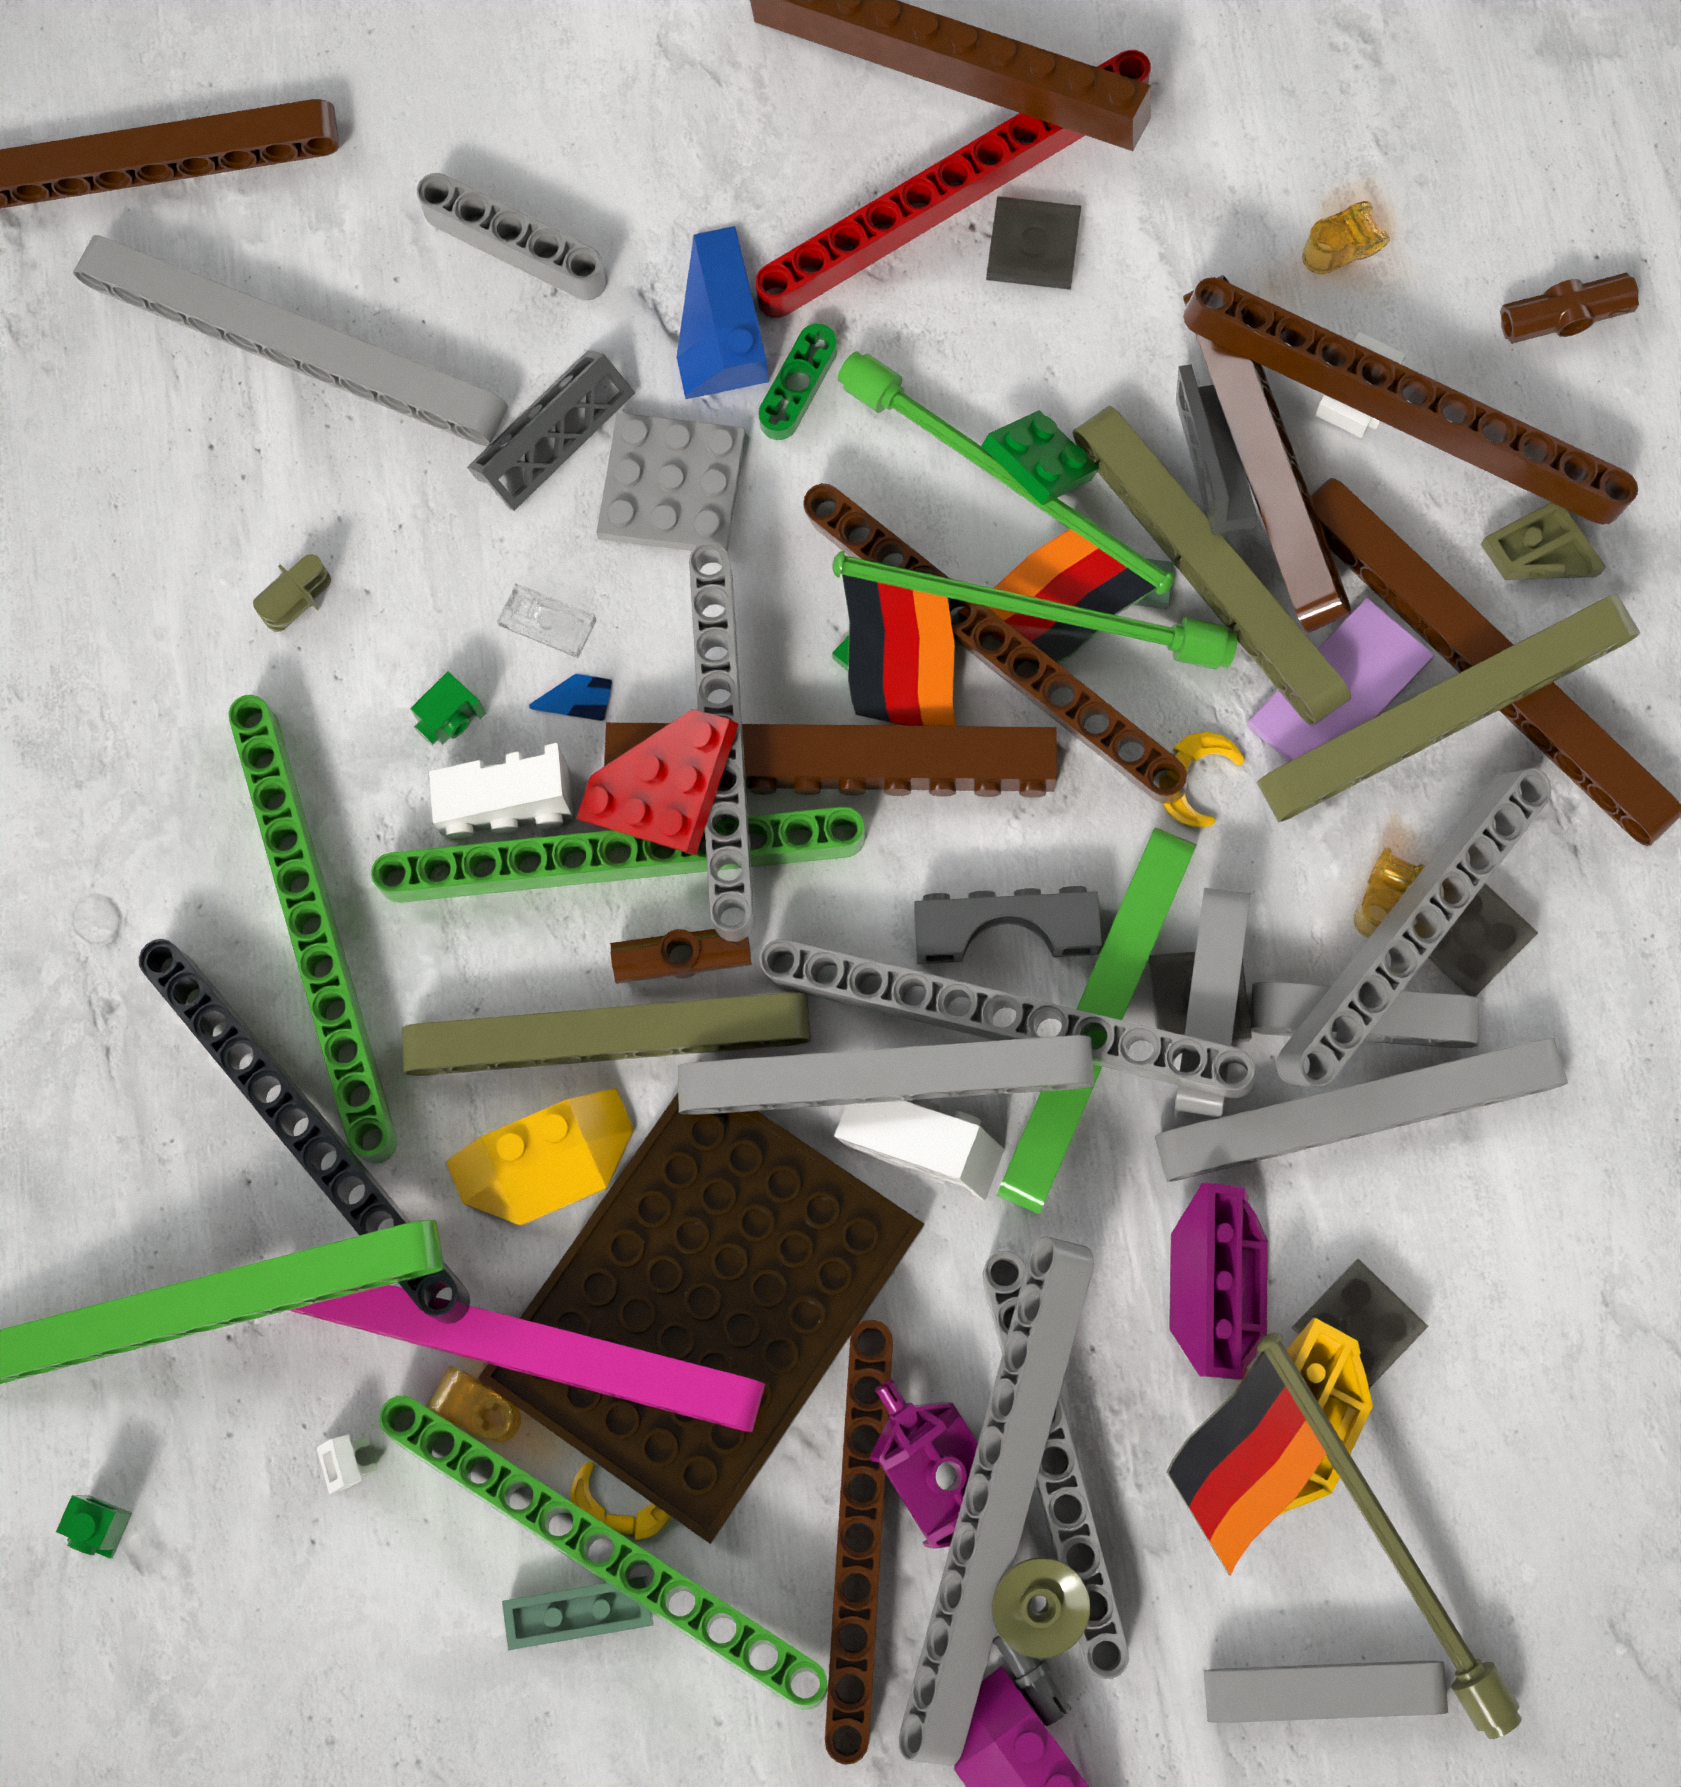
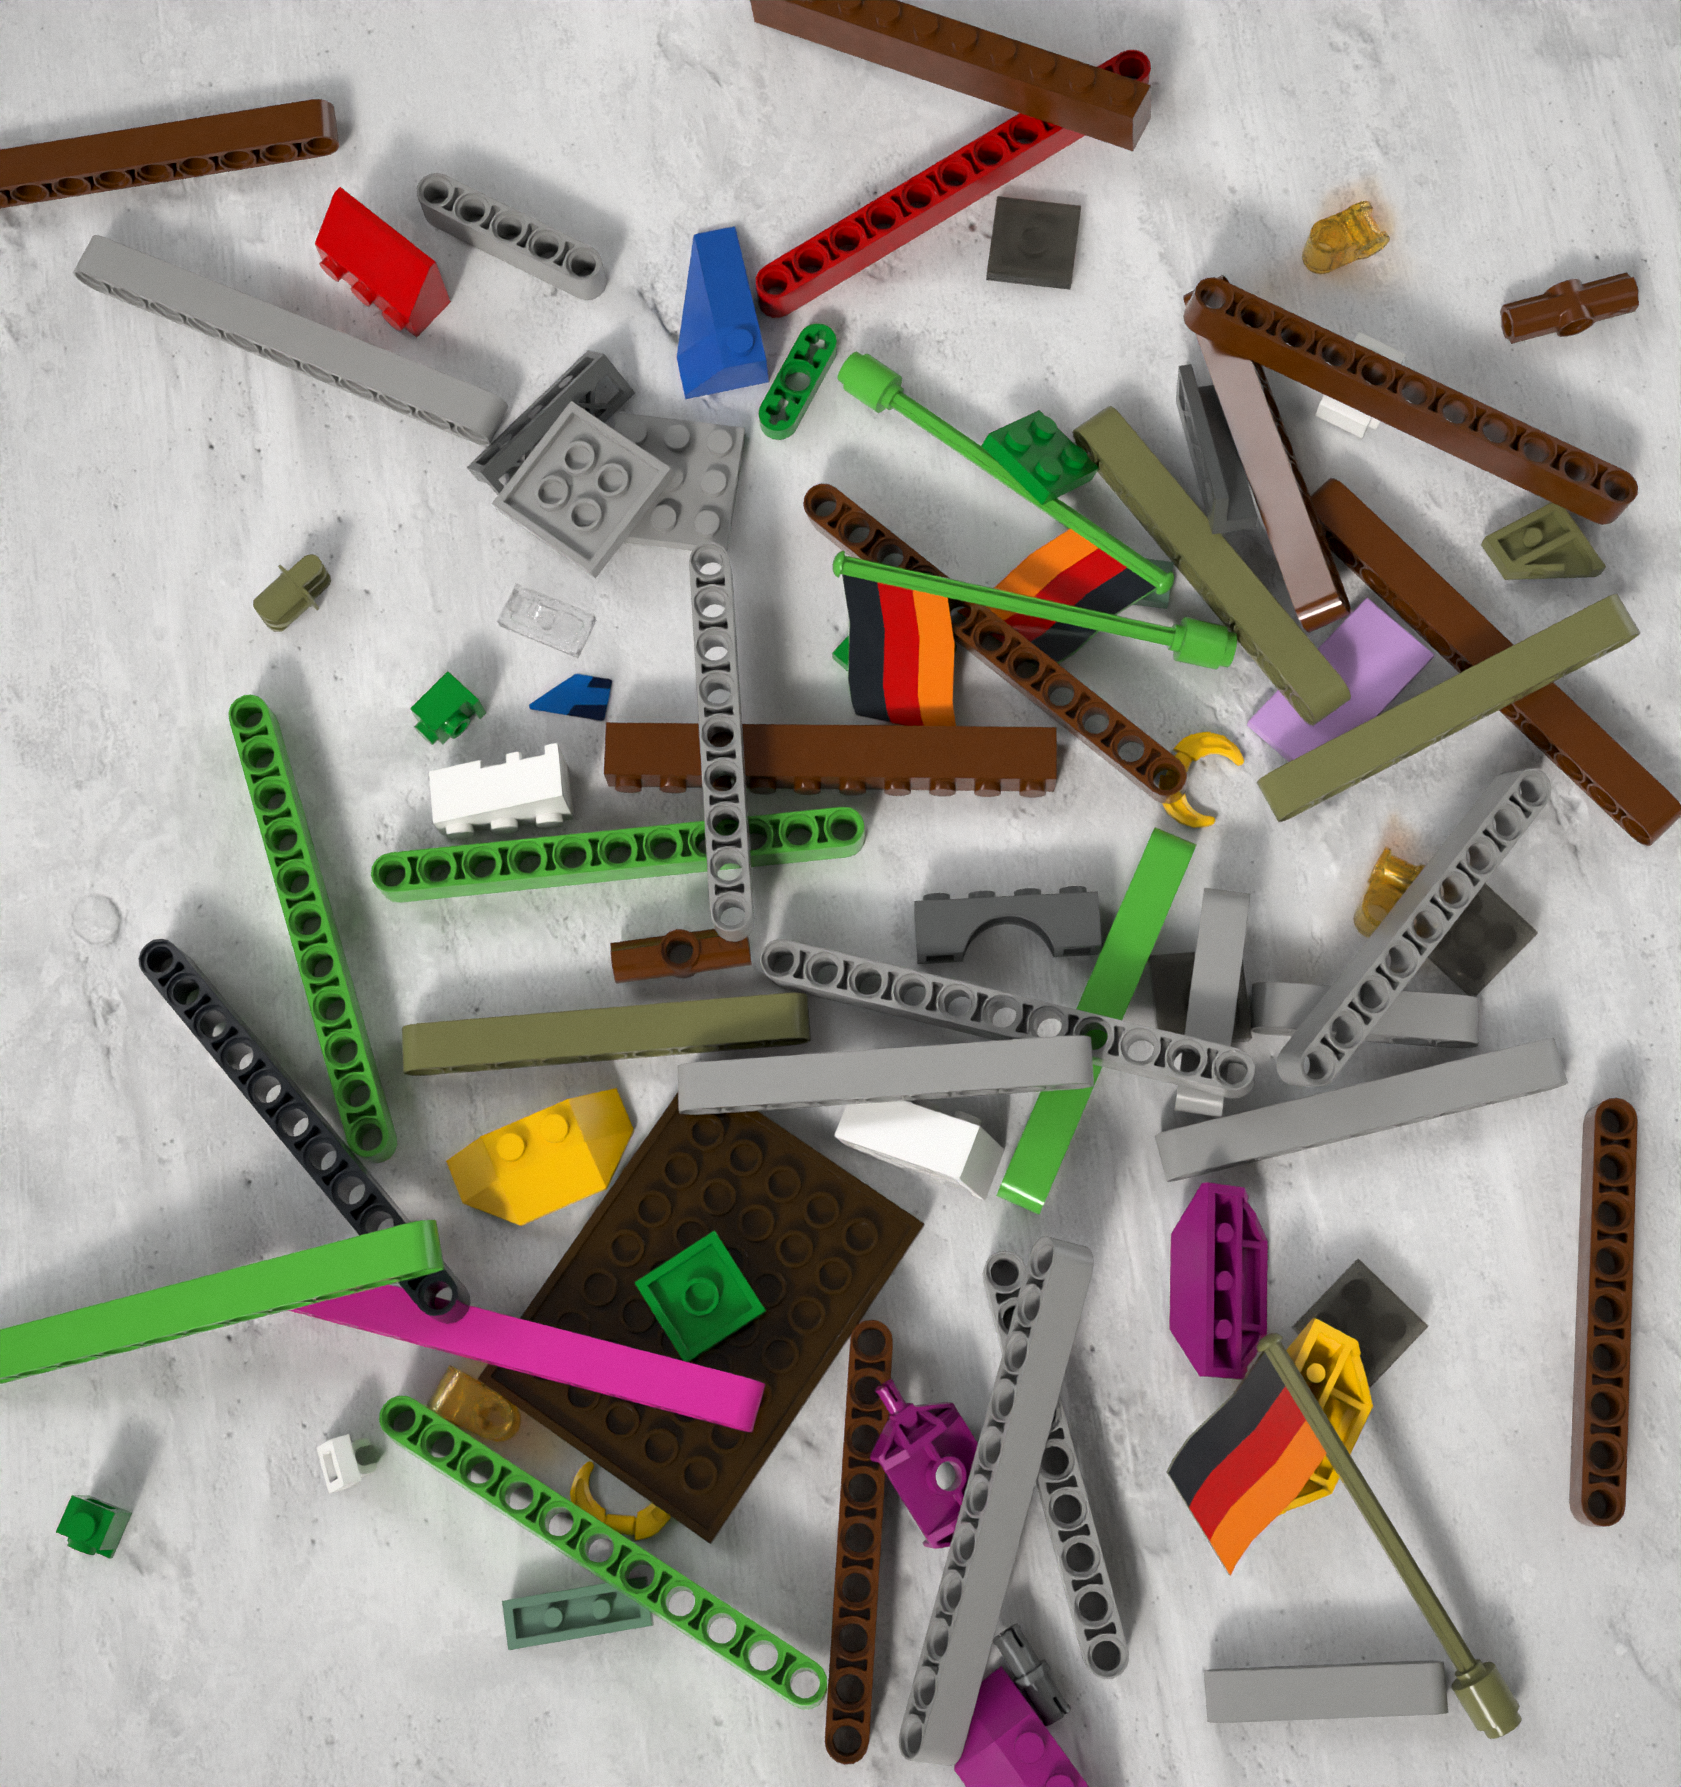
(380, 265): none -> red slope
(583, 489): none -> light grey plate
(664, 783): plate -> none
(700, 1297): none -> green plate
(1057, 1624): olive dish -> none
(1591, 1330): none -> reddish brown beam

